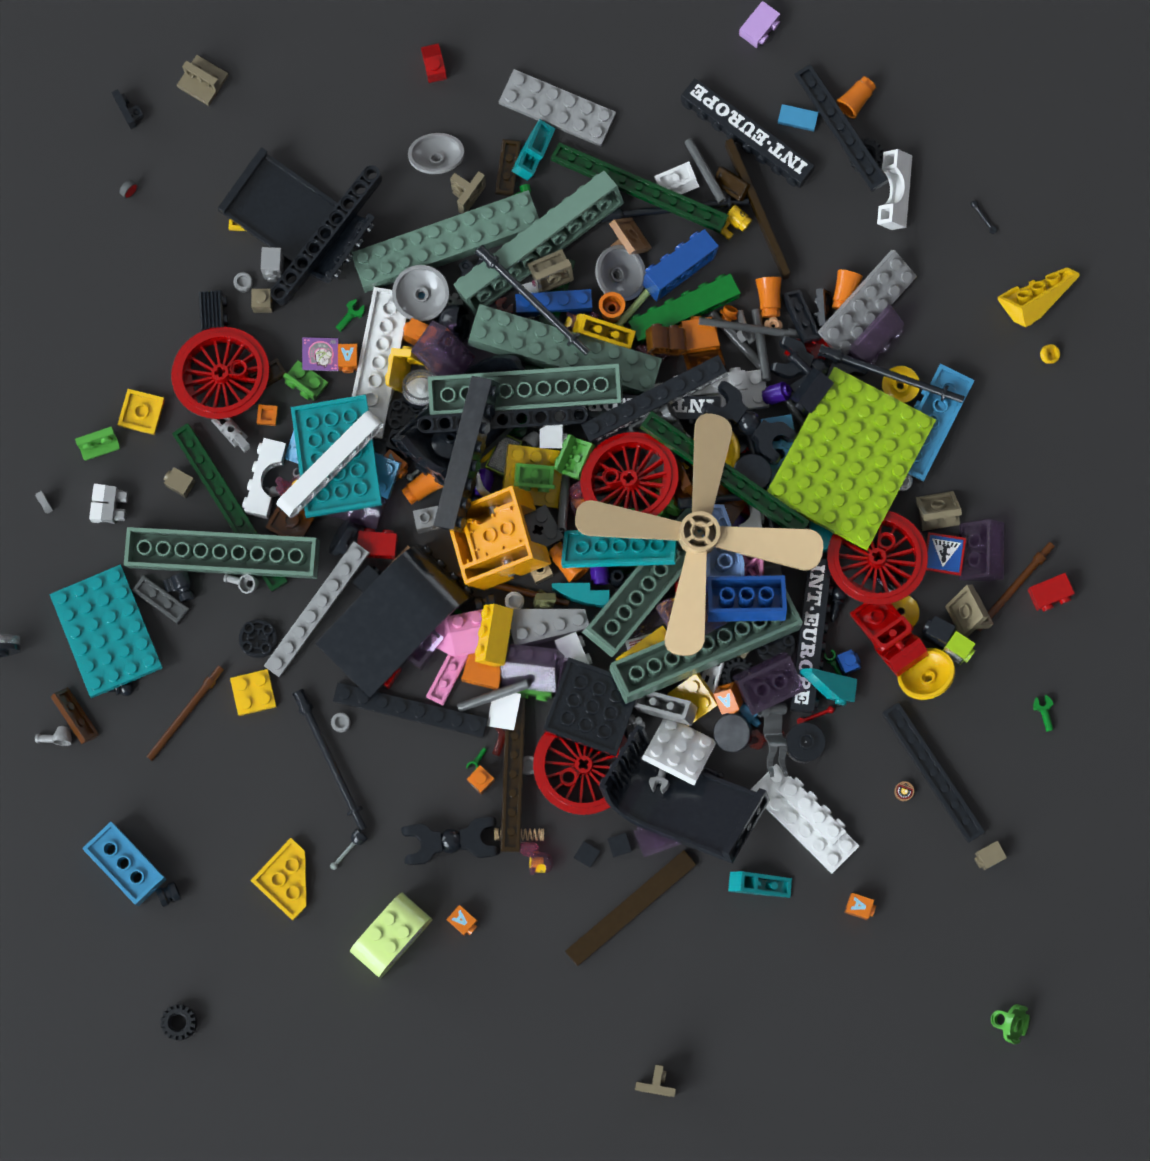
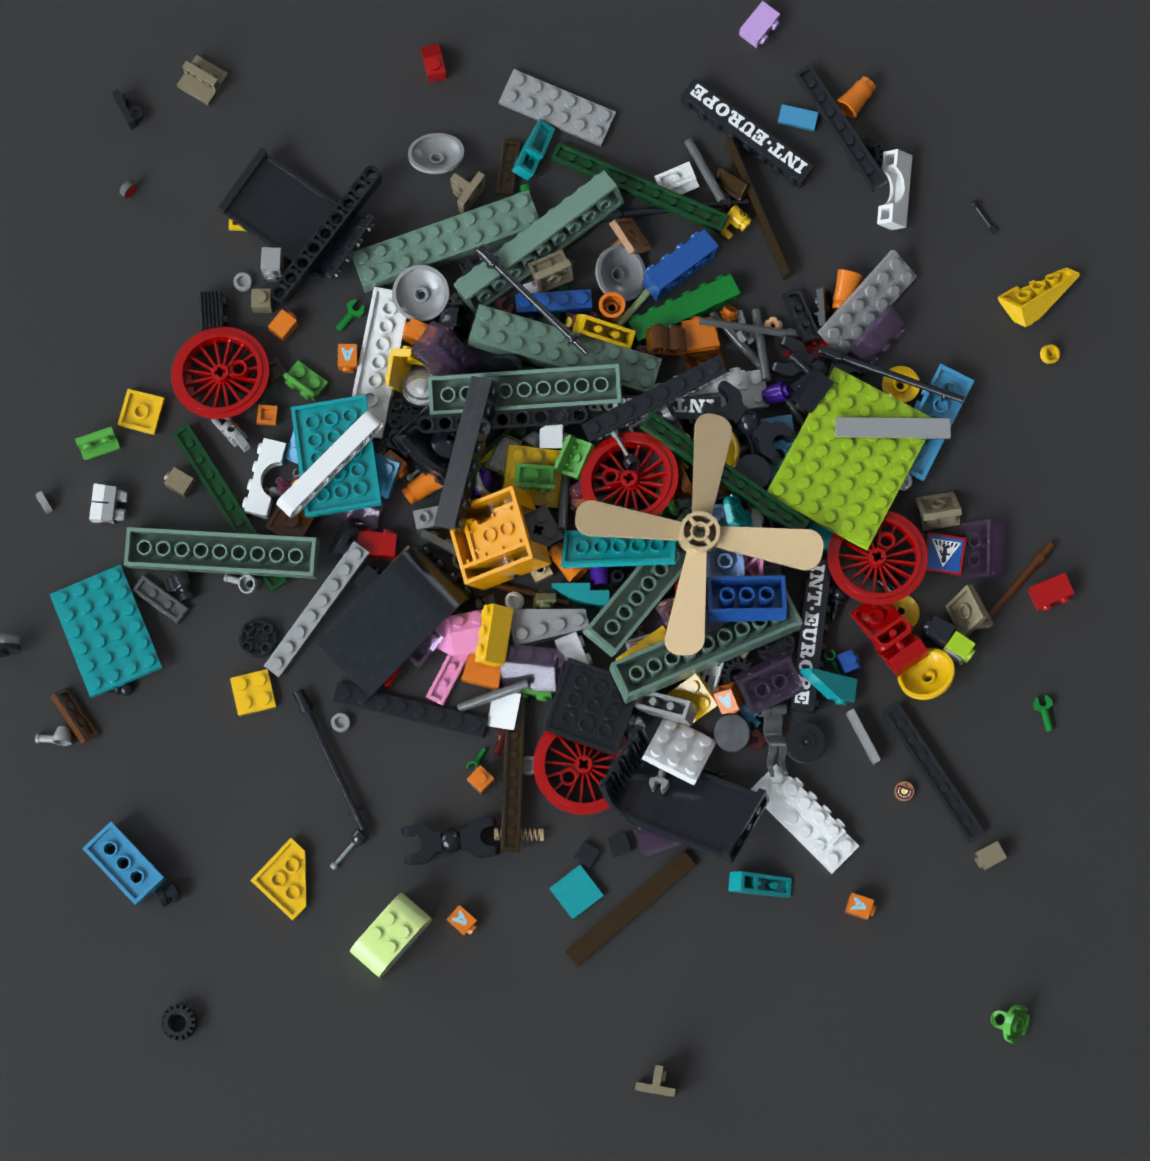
(209, 683): reddish brown bar -> none
(283, 325): none -> orange brick
(320, 354): sticker -> none
(445, 545): none -> dark grey plate
(538, 861): clear pink piece -> none
(576, 892): none -> teal tile
(630, 461): none -> black hinge
(735, 513): none -> teal tile
(769, 296): orange plant -> none
(830, 709): red hinge -> none
(863, 736): none -> light grey tile
(892, 428): none -> light grey tile

